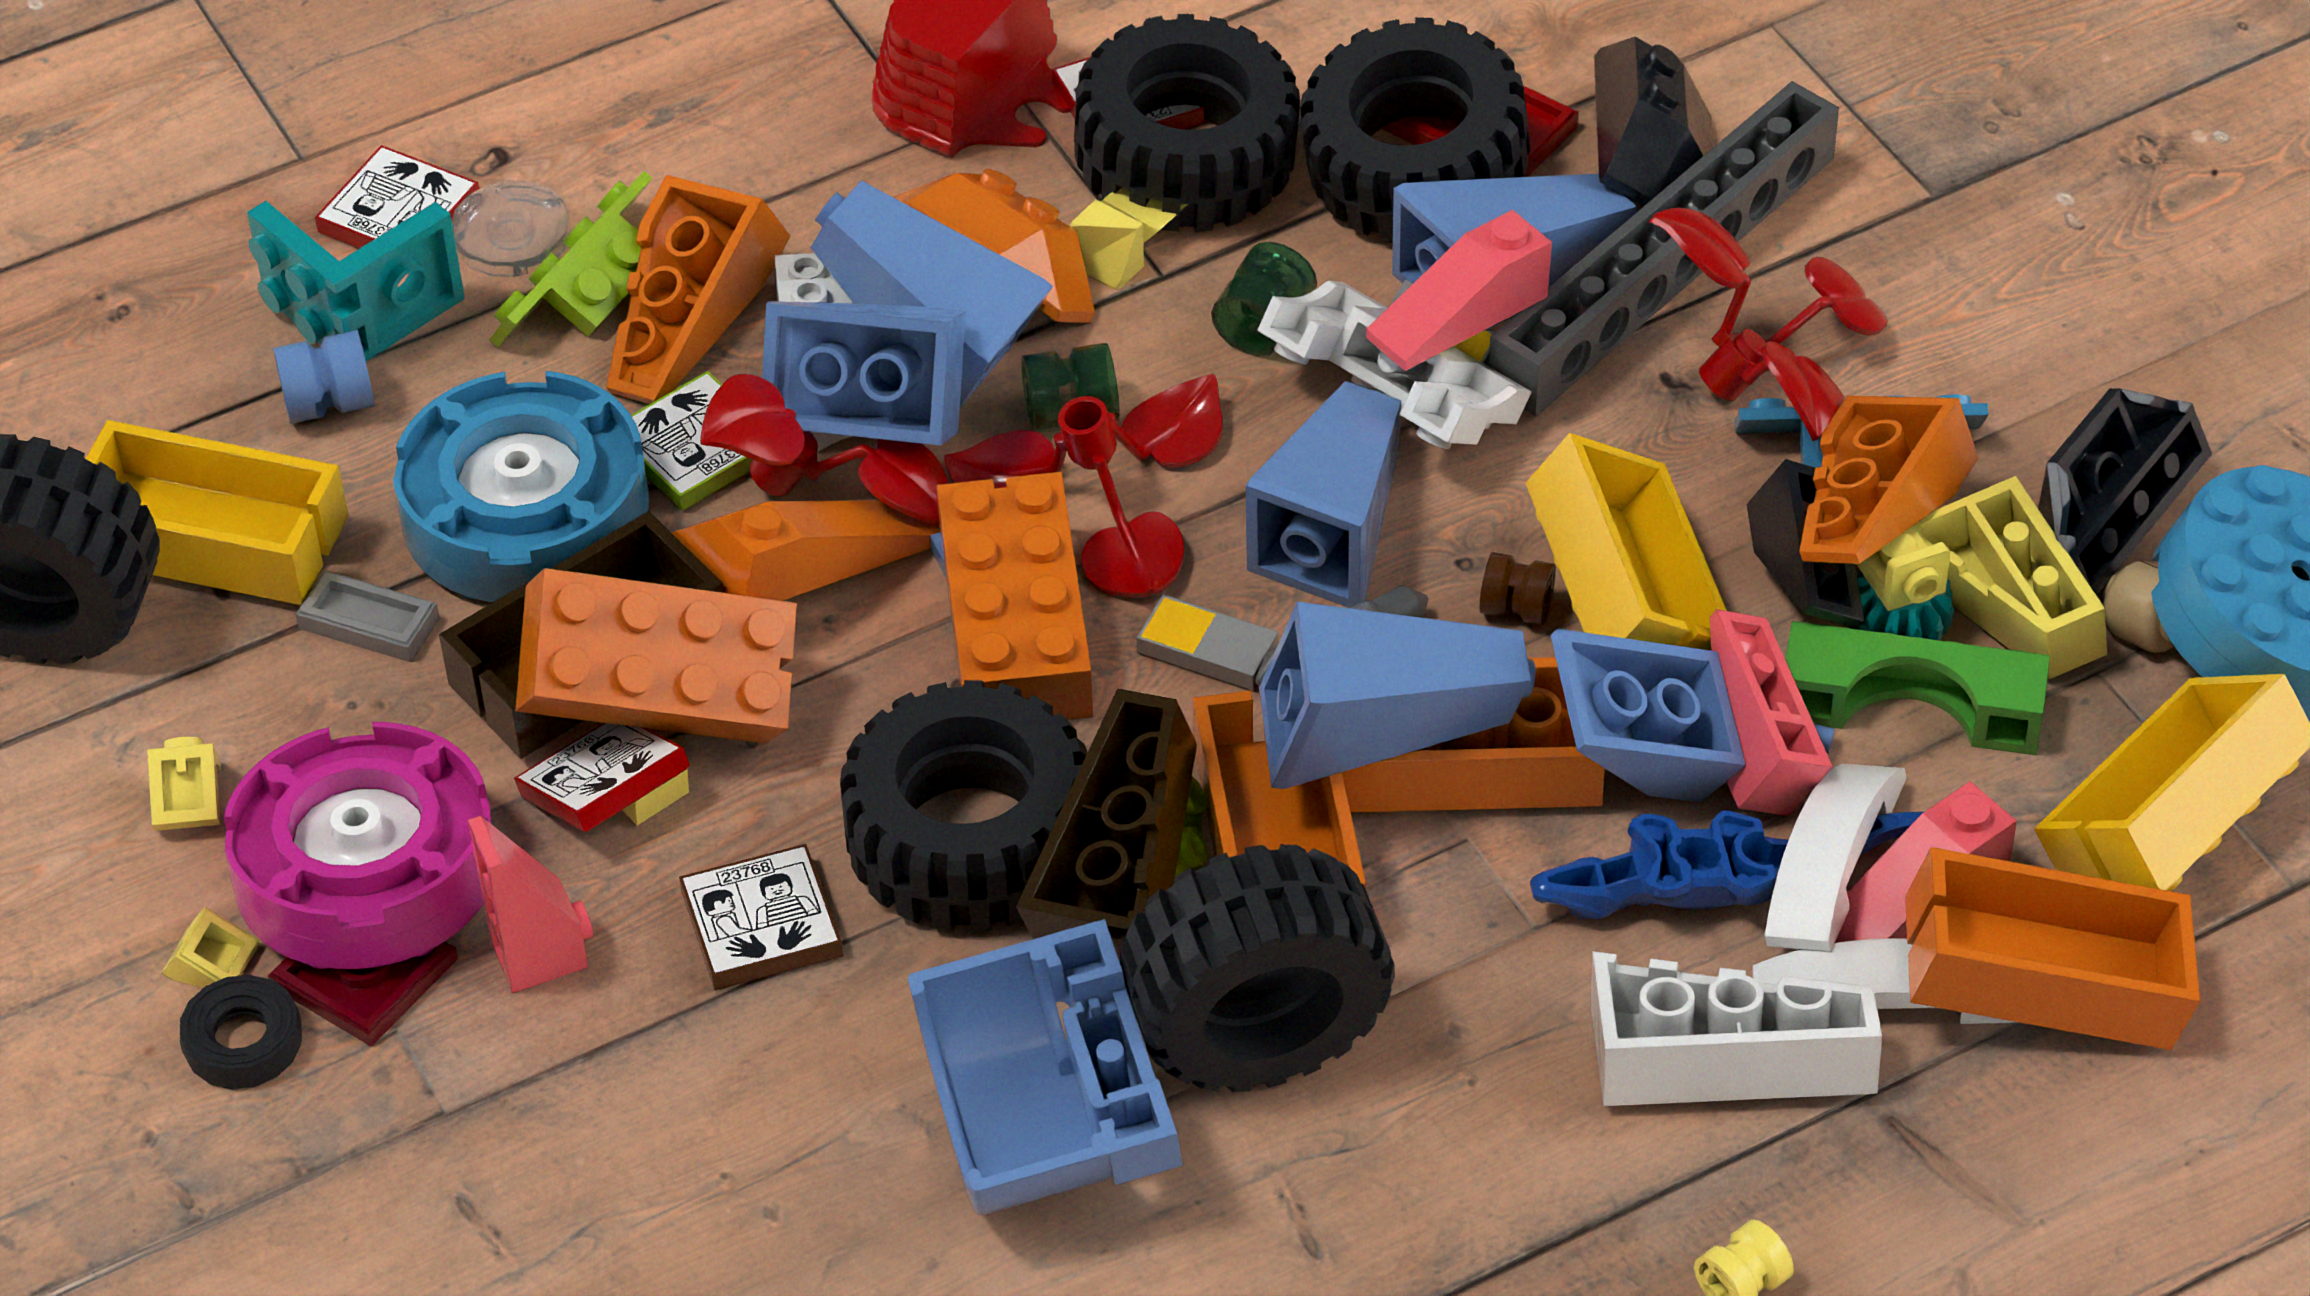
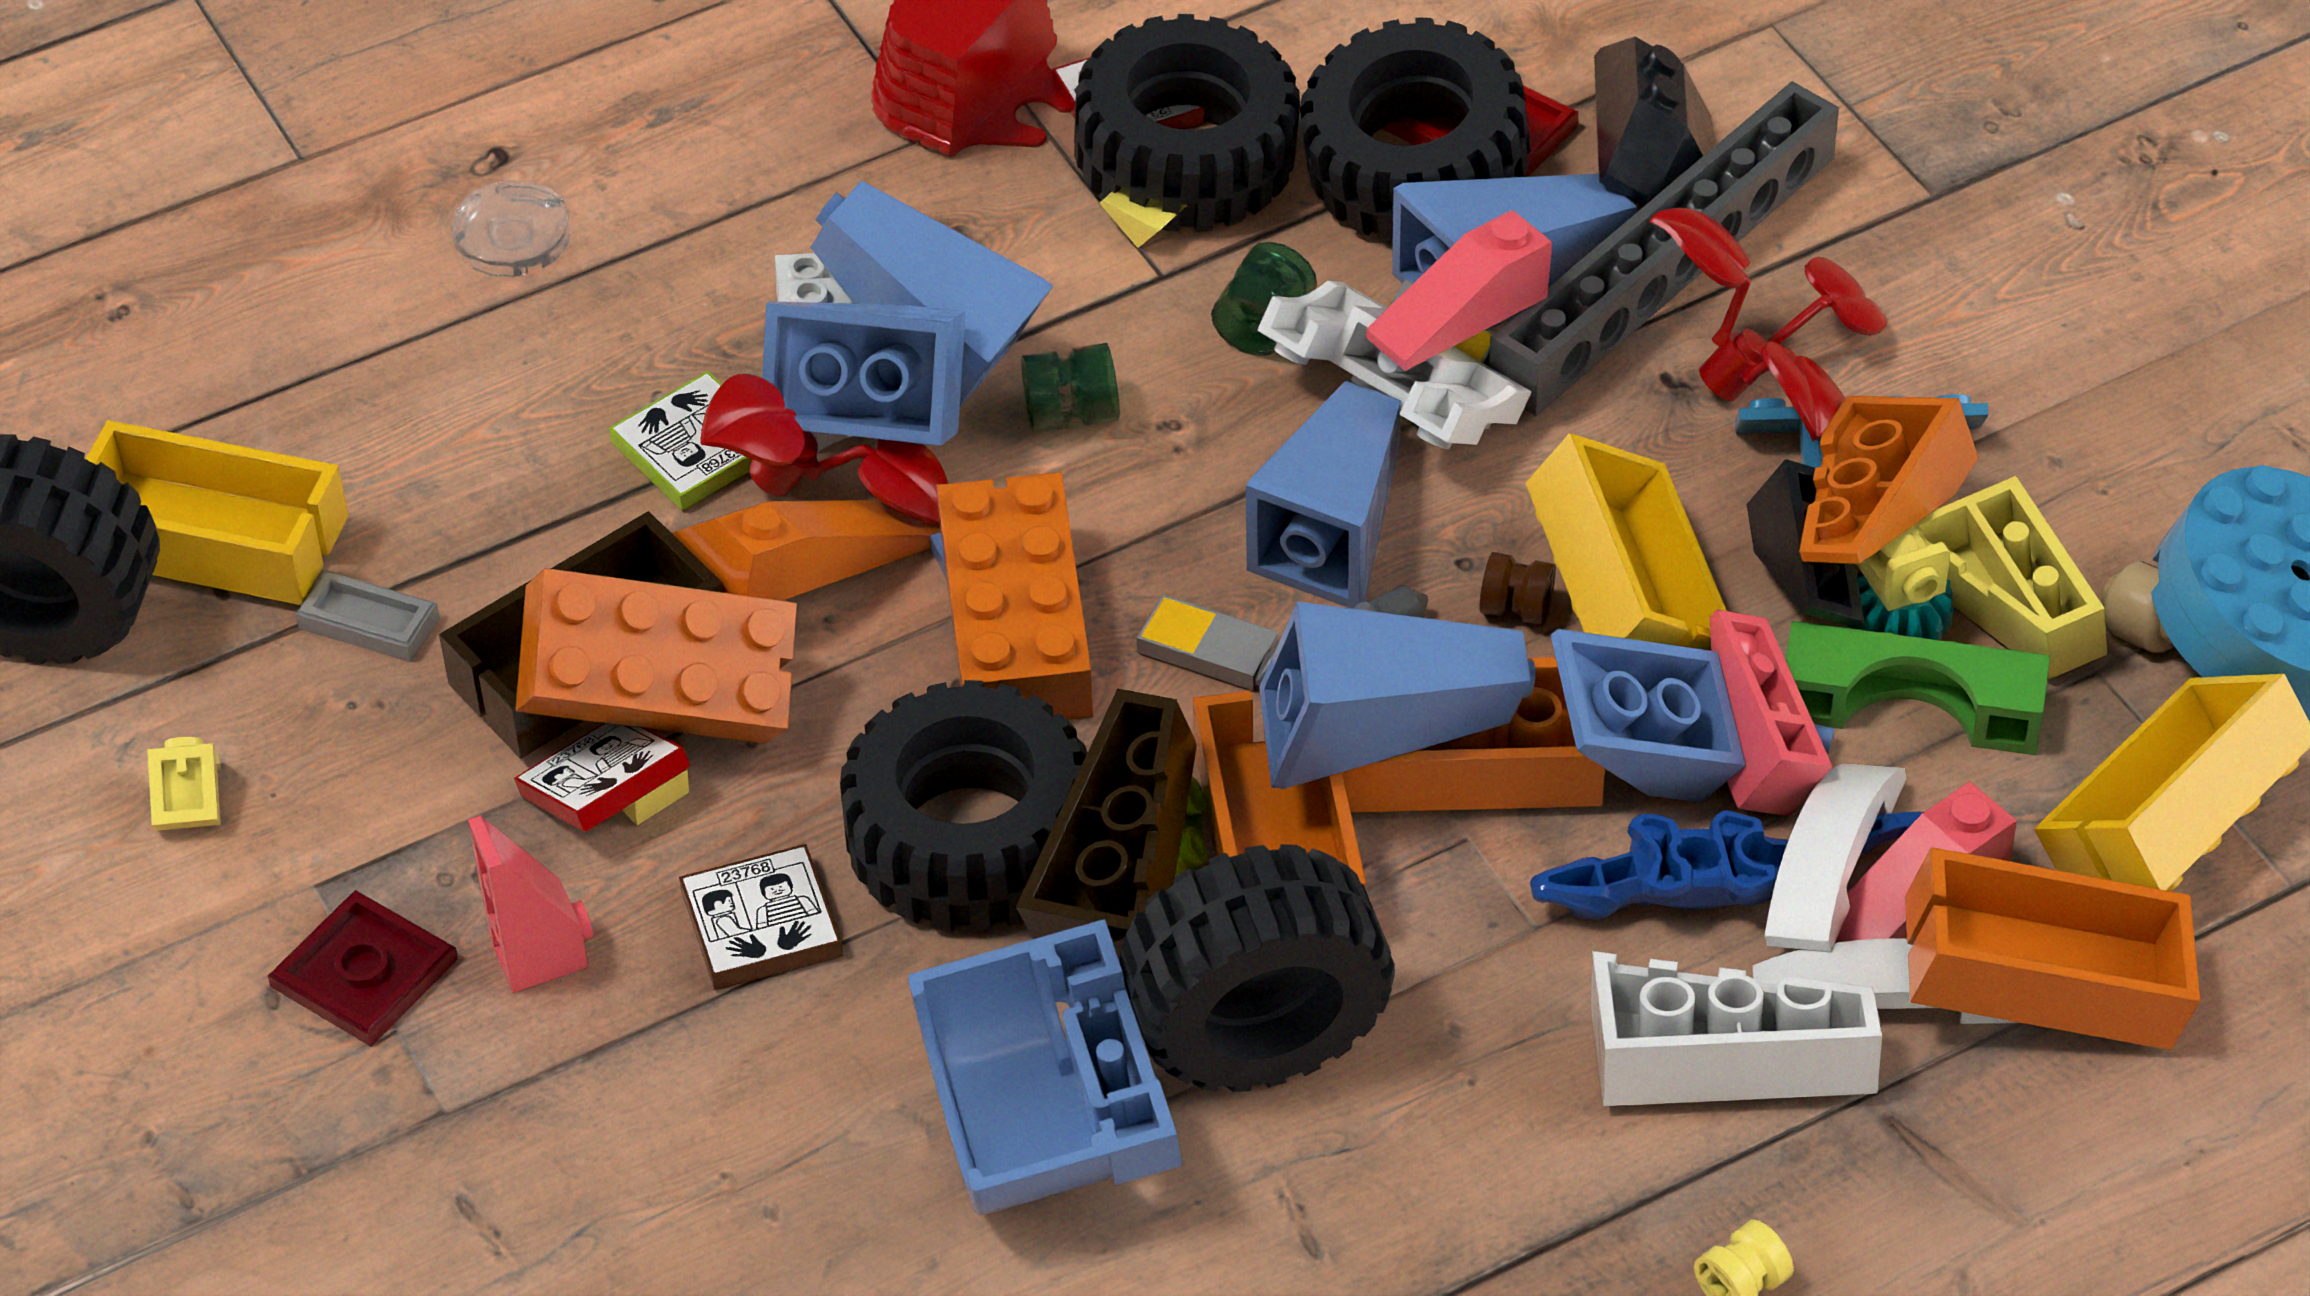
(210, 951): light yellow slope -> none
(245, 1065): black tyre -> none
(324, 377): medium blue wheel -> none
(357, 846): dark pink piece -> none
(361, 289): teal bracket -> none
(386, 194): tile -> none
(515, 479): dark azure piece -> none
(590, 275): lime bracket -> none
(694, 275): orange wedge -> none
(1016, 228): orange wedge -> none
(1109, 244): light yellow slope -> none
(1171, 426): red plant -> none
(2119, 477): black wedge -> none

